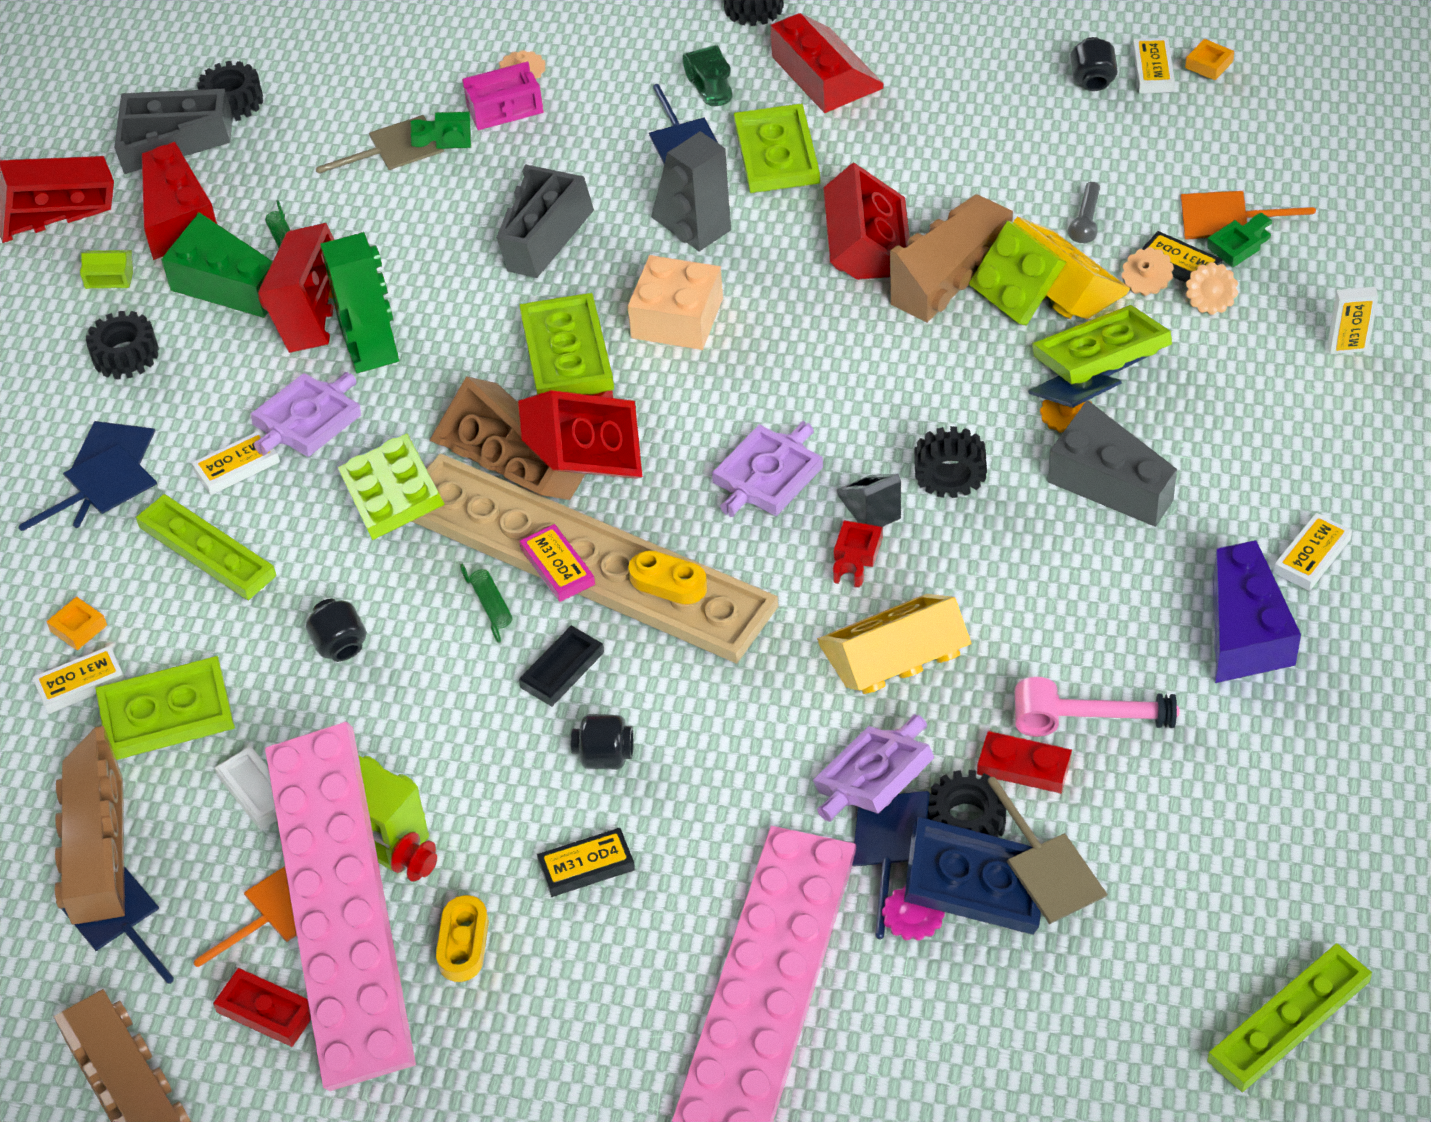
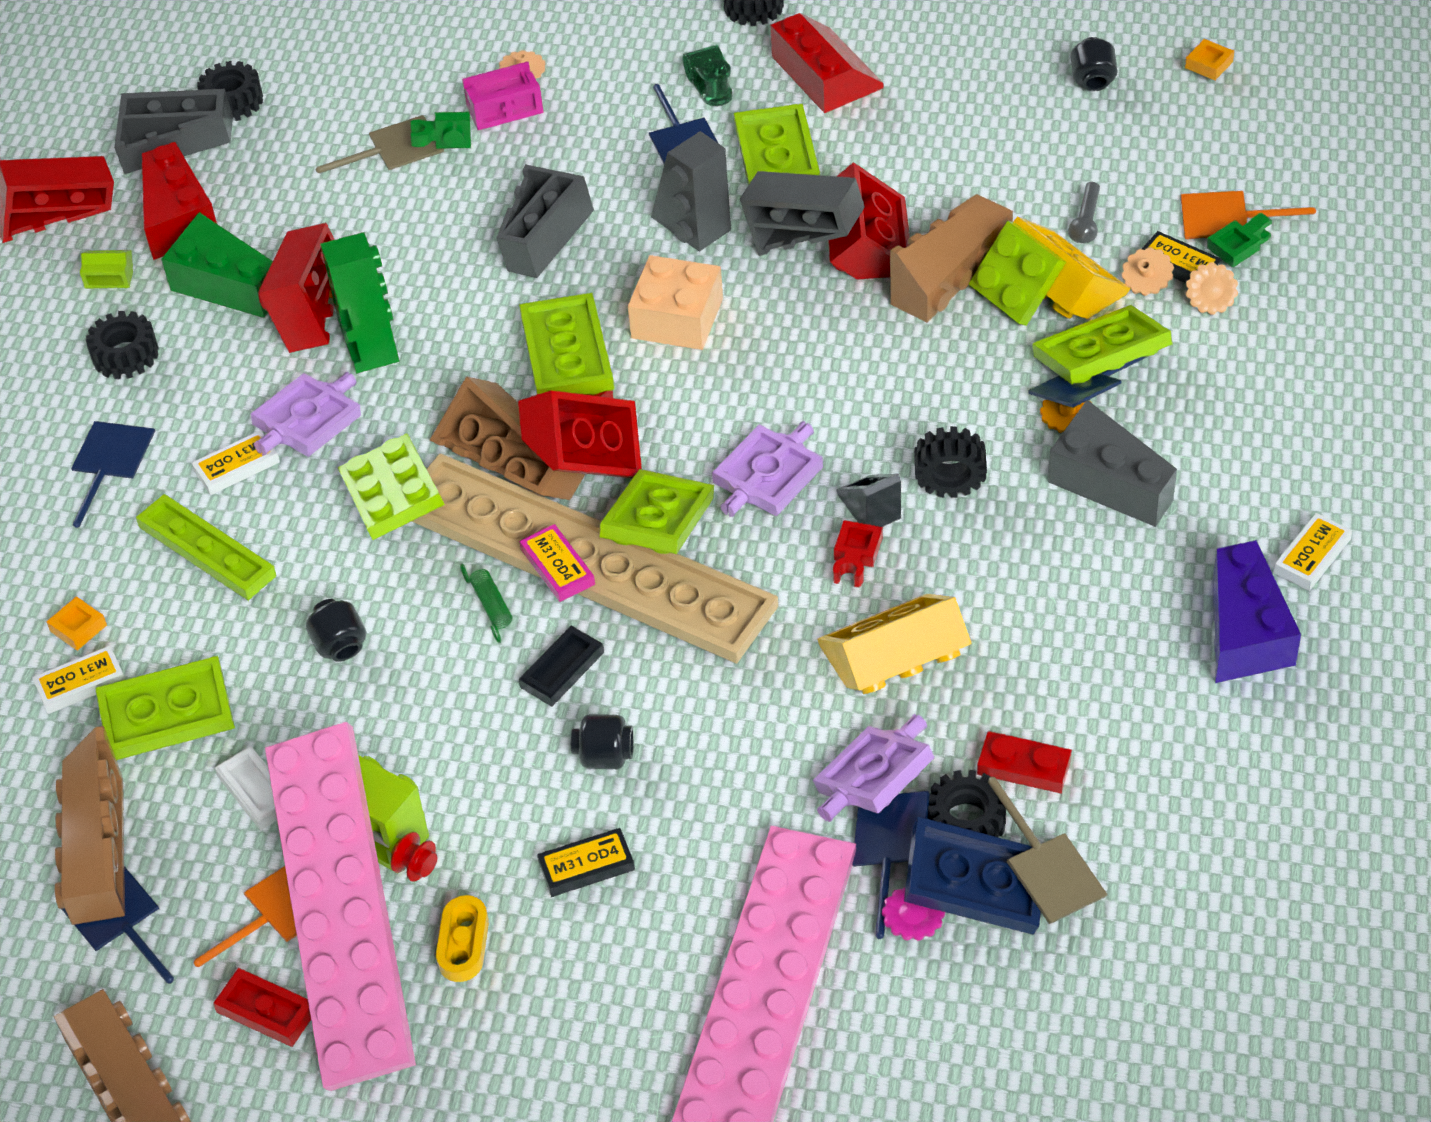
(103, 481): dark blue piece -> none
(278, 225): green piece -> none
(657, 511): none -> lime plate
(663, 575): yellow plate -> none
(799, 208): none -> dark grey wedge
(1040, 707): bright pink piece -> none
(1153, 65): tile -> none
(1289, 1017): lime plate -> none
(1352, 320): tile -> none

